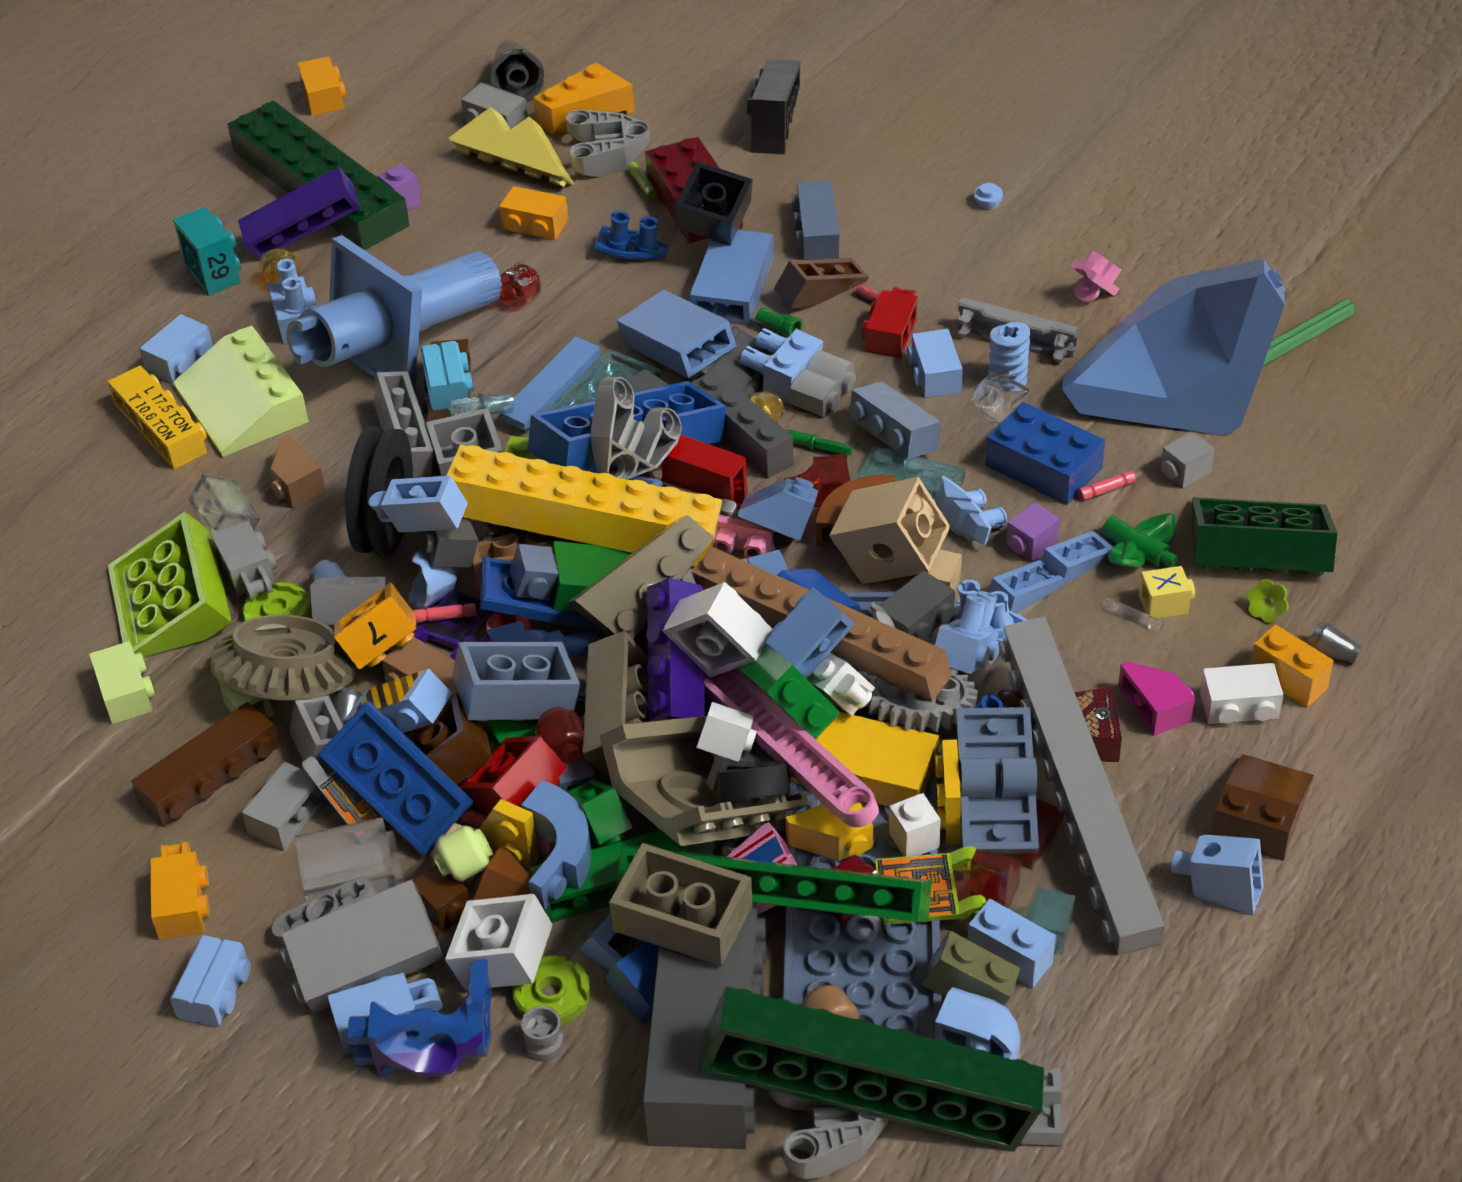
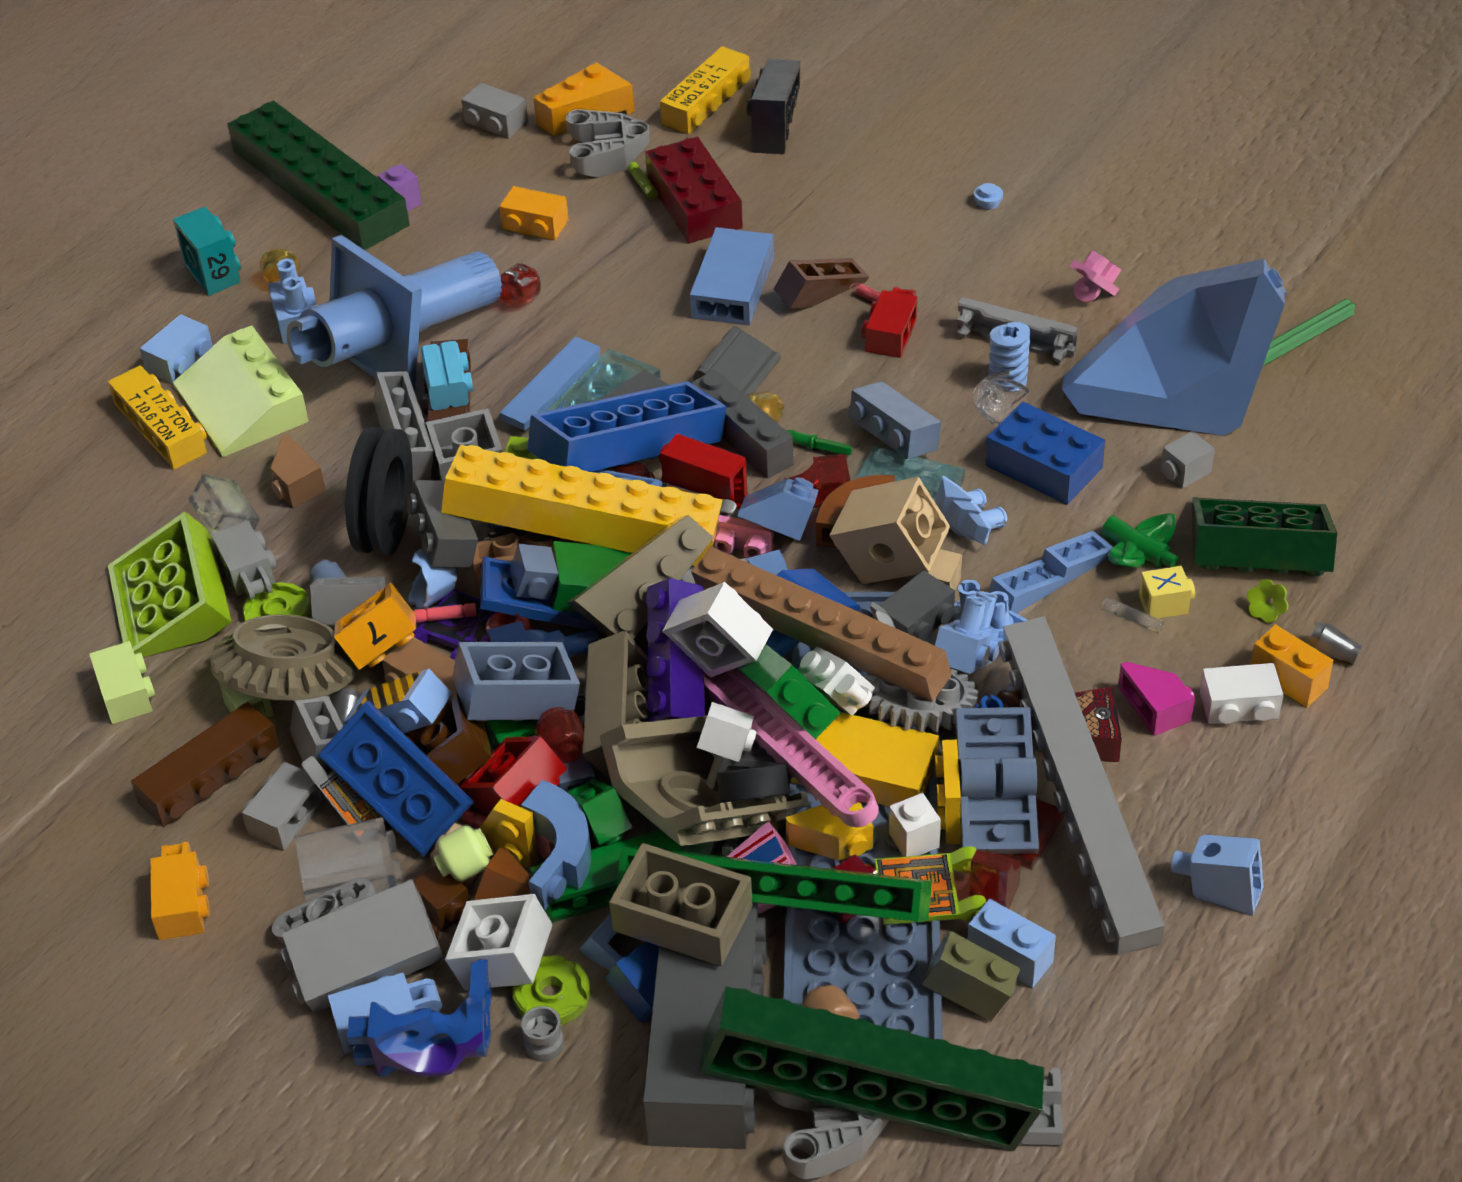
(210, 981): light blue brick -> none
(299, 213): dark purple brick -> none
(322, 85): light orange brick -> none
(420, 504): light blue brick -> none
(492, 402): clear light blue axle -> none
(516, 70): dark grey cone -> none
(516, 148): light yellow slope -> none
(618, 436): light grey connector -> none
(628, 244): blue connector -> none
(676, 333): medium blue brick -> none
(705, 90): none -> yellow brick
(713, 203): black brick -> none
(782, 324): green pin -> none
(789, 359): light blue brick -> none
(809, 632): medium blue brick -> none
(816, 220): sand blue brick -> none
(822, 383): light grey brick -> none
(935, 363): light blue brick -> none
(978, 1024): light blue brick -> none
(1033, 532): medium lavender brick -> none
(1055, 913): clear light blue brick -> none
(1106, 485): coral wheel -> none
(1262, 804): reddish brown slope -> none

